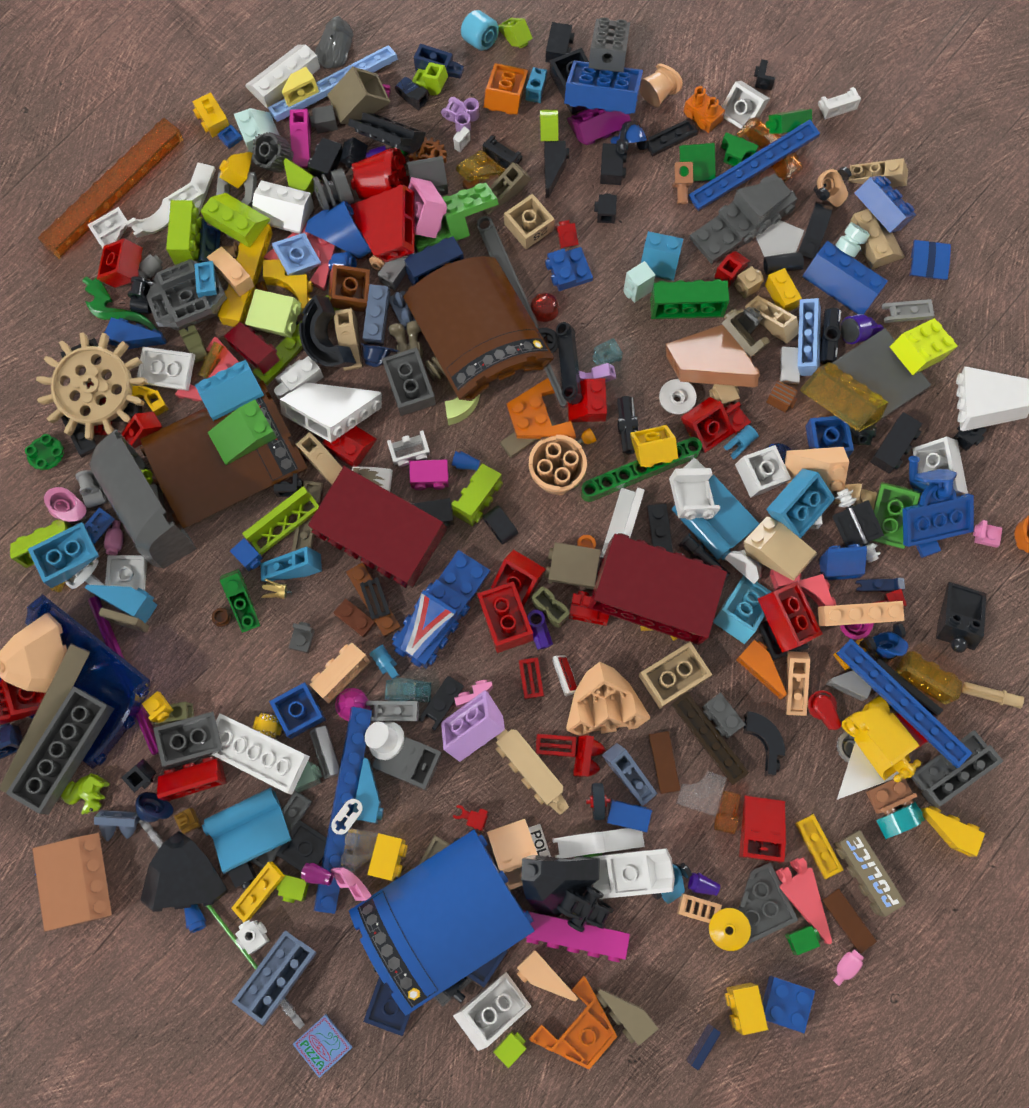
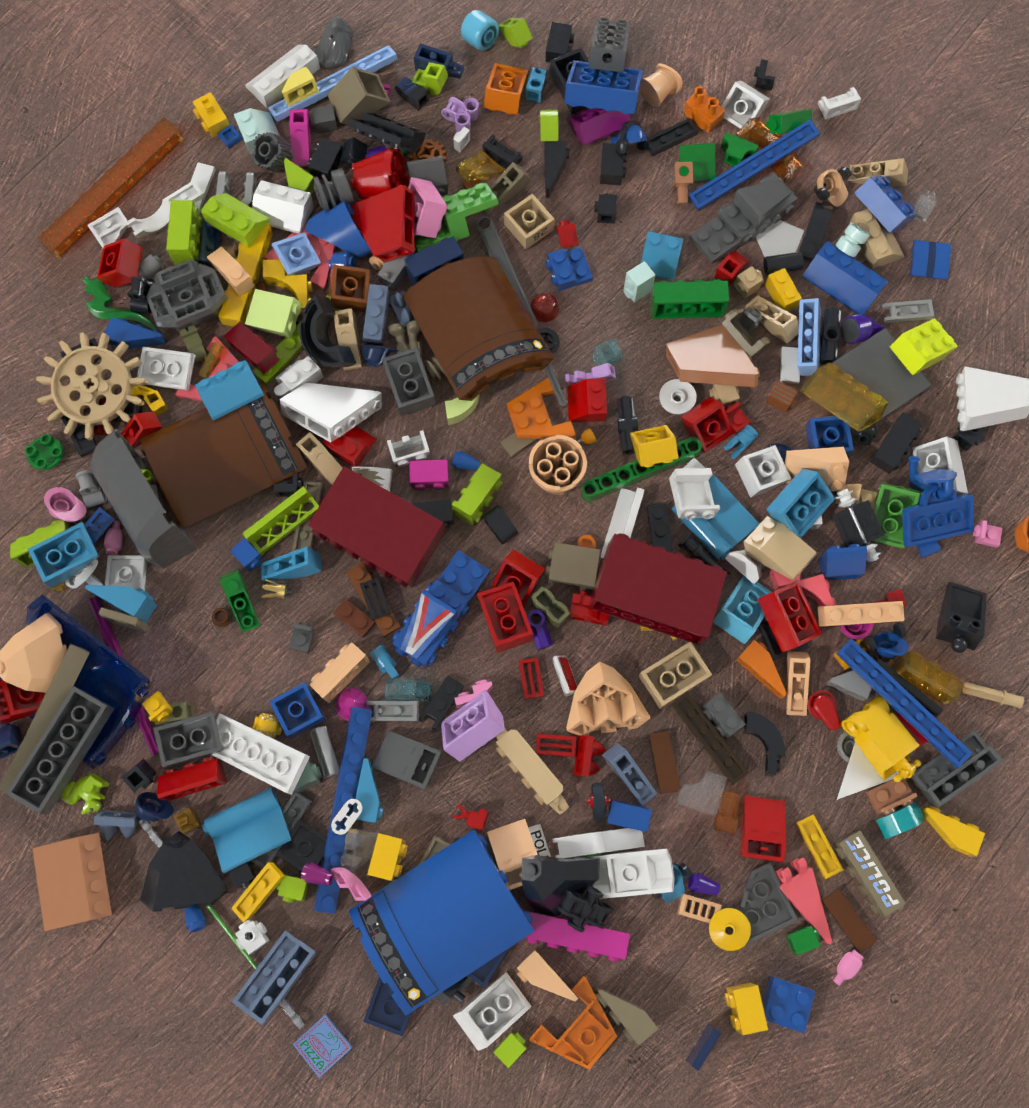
(205, 279): dark azure plate -> none
(236, 168): yellow slope -> none
(241, 432): bright green slope -> none
(384, 739): white piece -> none
(568, 363): black piece -> none
(880, 585): dark blue piece -> none
(925, 205): none -> clear slope

